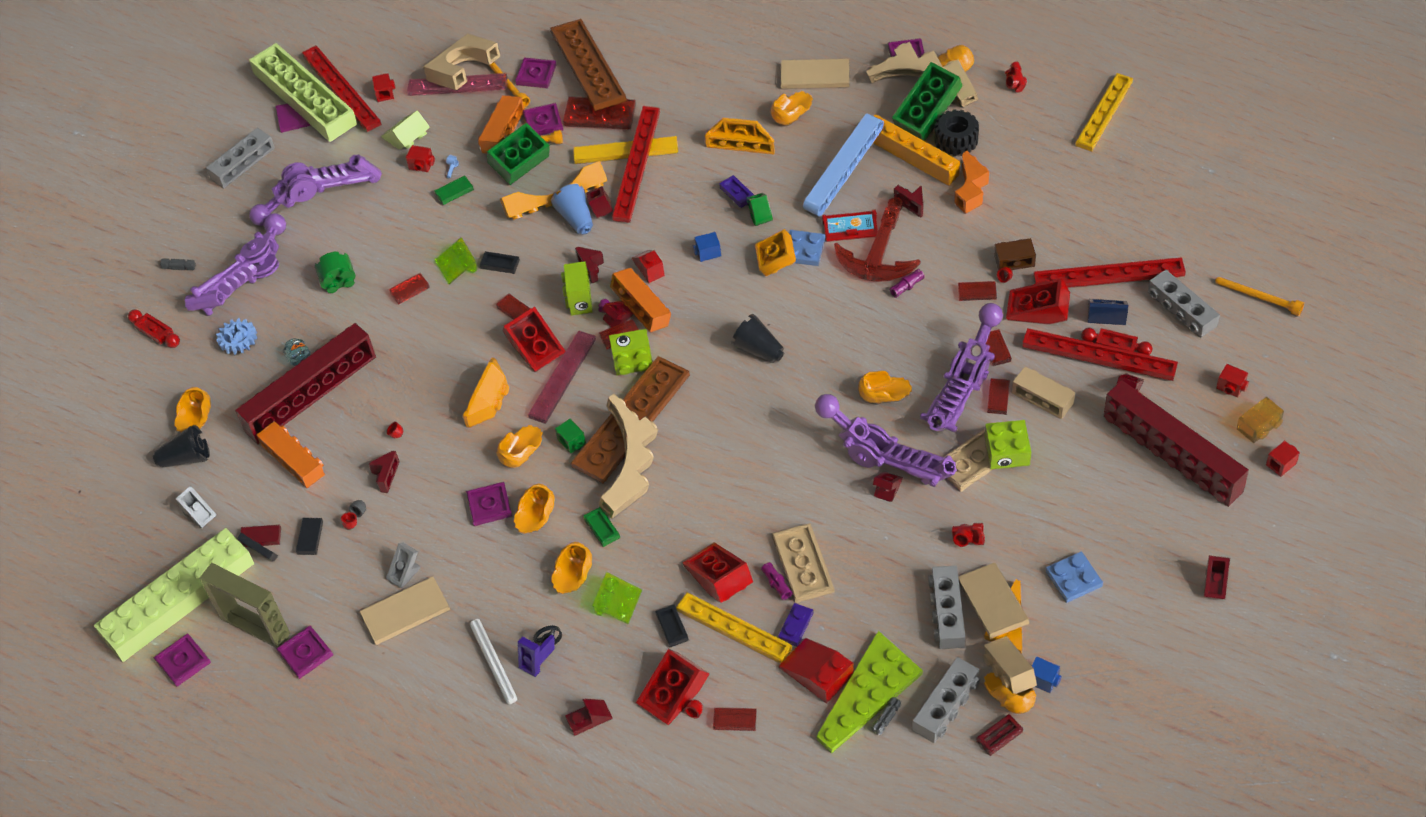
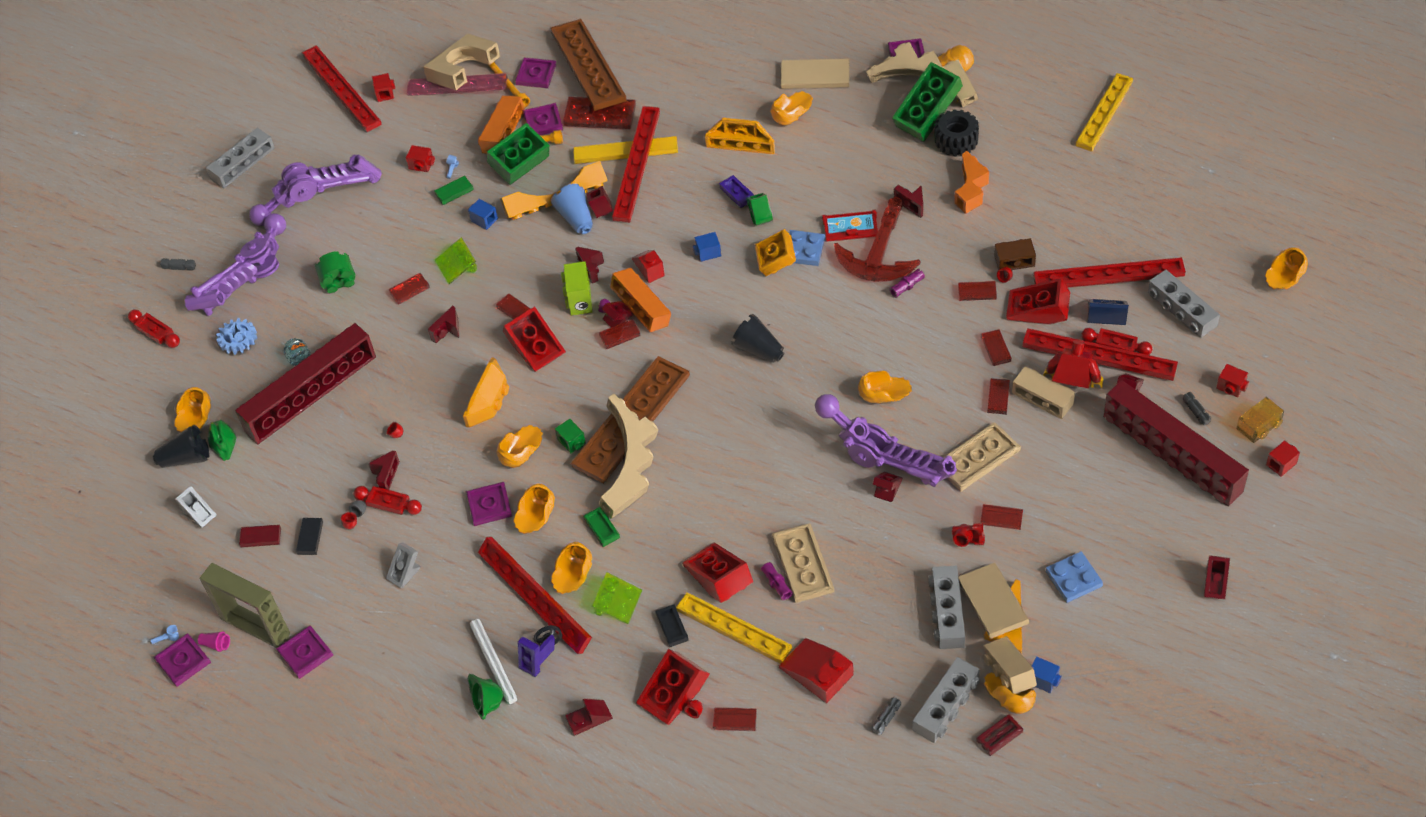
(169, 635): none -> light blue hand
(170, 596): yellowish green brick -> none
(218, 640): none -> dark pink cone
(221, 439): none -> green hat
(257, 547): black tile -> none
(289, 118): magenta tile -> none
(291, 454): orange brick -> none
(303, 92): yellowish green brick -> none
(387, 500): none -> red plate
(404, 610): tan tile -> none
(406, 131): yellowish green slope -> none
(446, 323): none -> dark red slope
(483, 214): none -> blue brick
(485, 695): none -> green hat
(499, 262): black tile -> none
(534, 594): none -> red plate
(561, 377): clear pink tile -> none
(631, 352): lime brick -> none
(796, 624): dark purple plate -> none
(843, 165): light blue beam -> none
(878, 677): lime wing -> none
(917, 152): light orange brick -> none
(952, 399): medium lavender piece -> none
(1001, 516): none -> clear red tile
(1007, 444): lime brick -> none
(1015, 79): red plate -> none
(1074, 367): none -> red torso
(1197, 409): none -> dark grey axle
(1286, 268): none -> light orange hair
(1294, 307): light orange piece -> none

